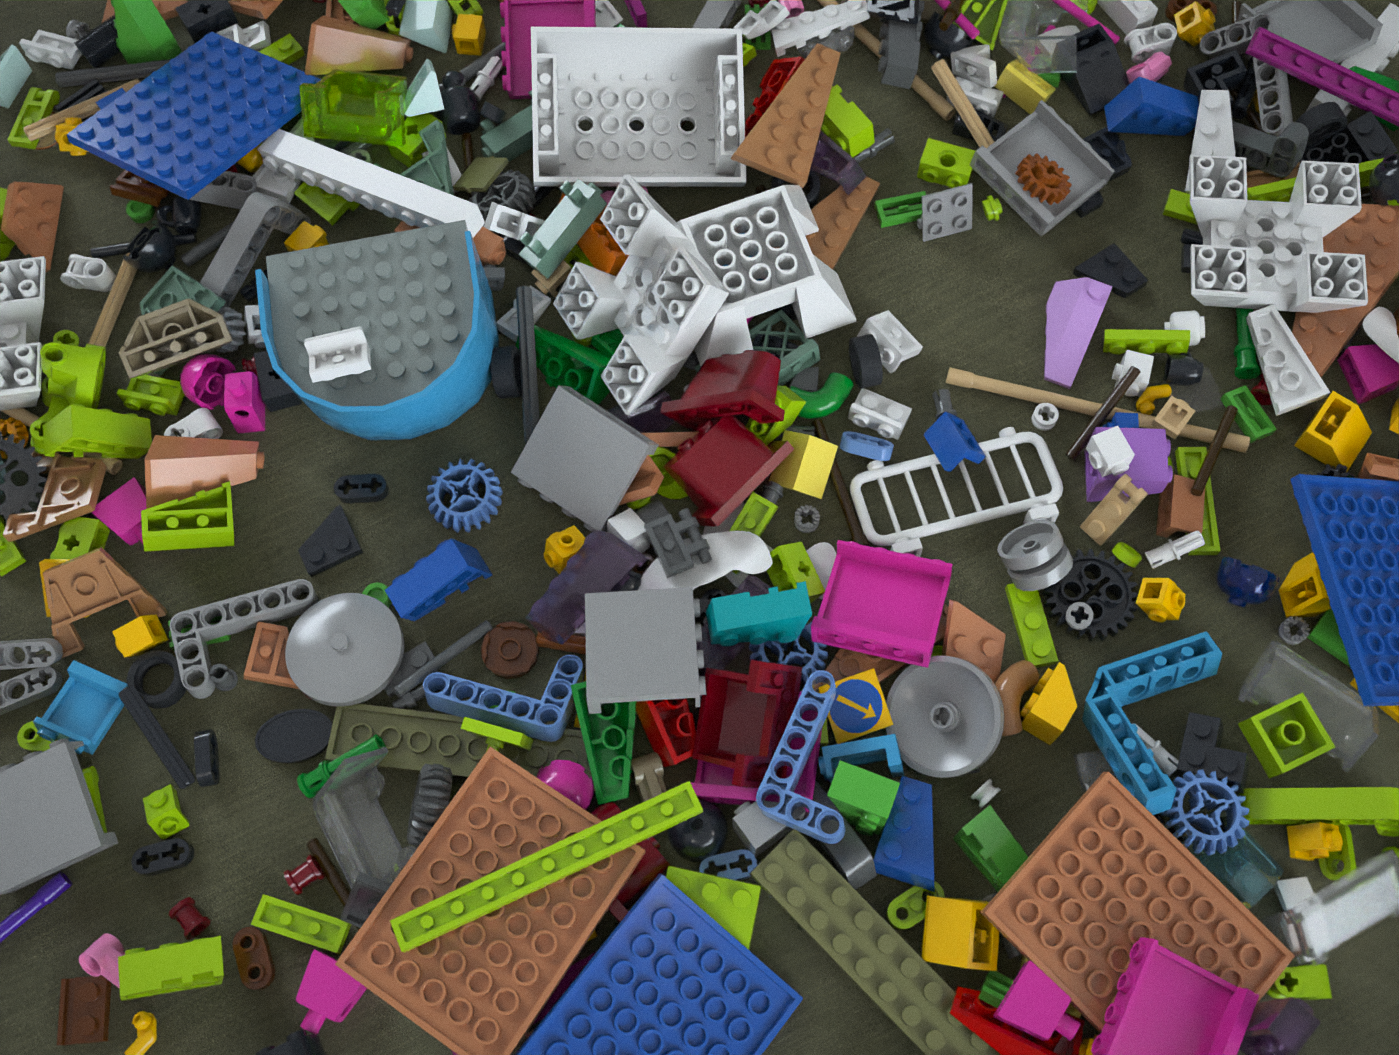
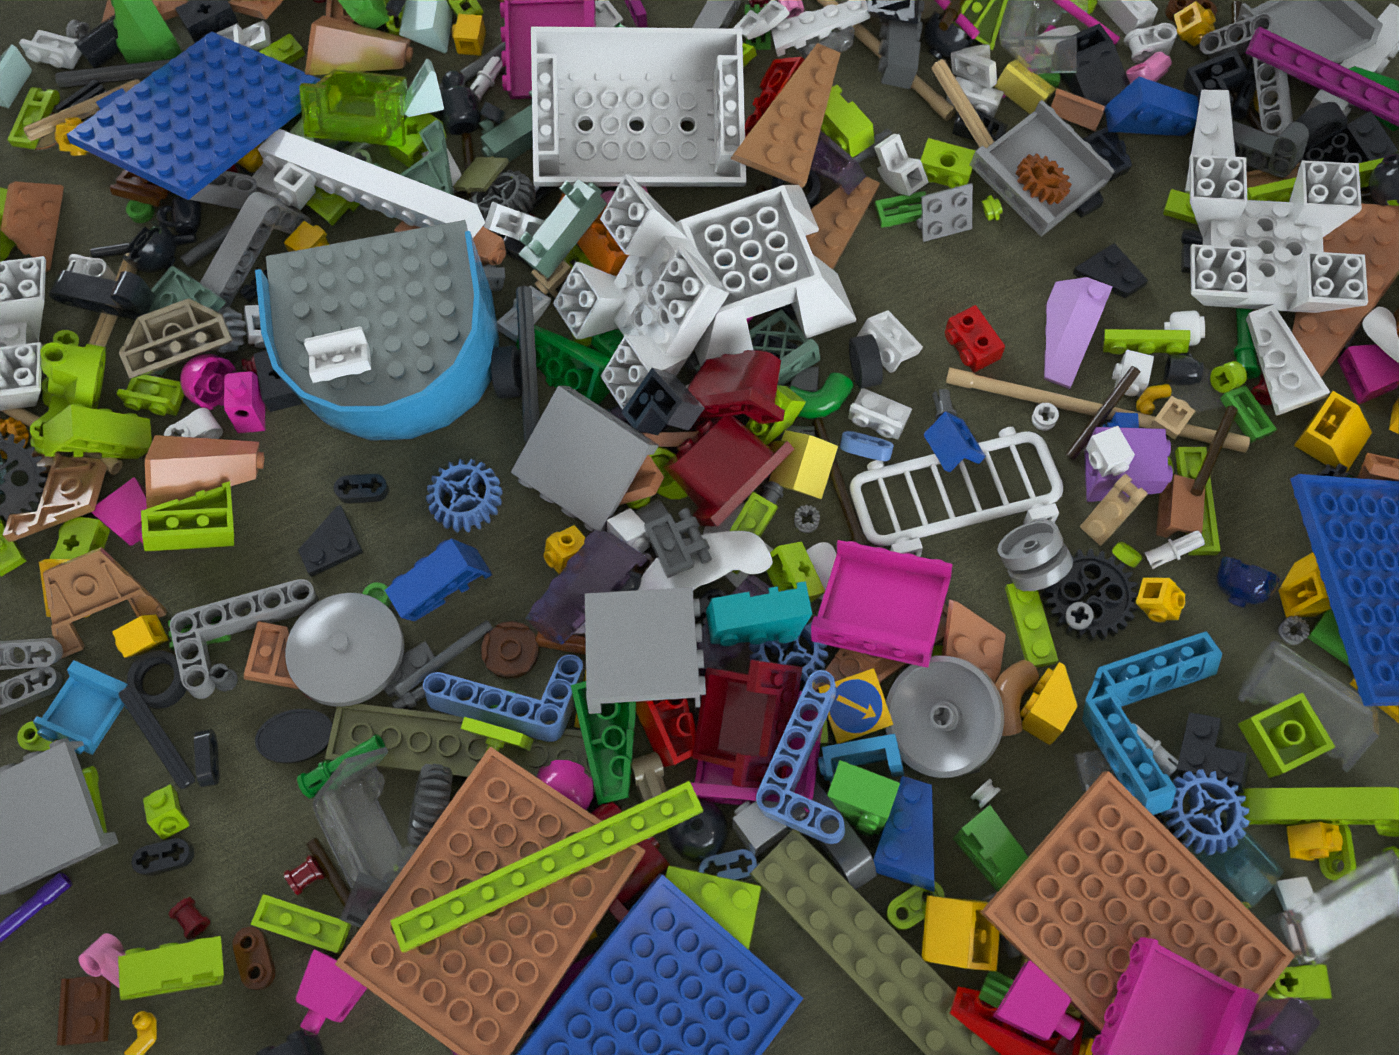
(123, 298): none -> black beam
(294, 186): none -> white brick
(661, 401): none -> black brick
(898, 170): none -> white brick
(974, 339): none -> red brick
(1077, 109): none -> nougat panel
(1234, 373): none -> lime wheel

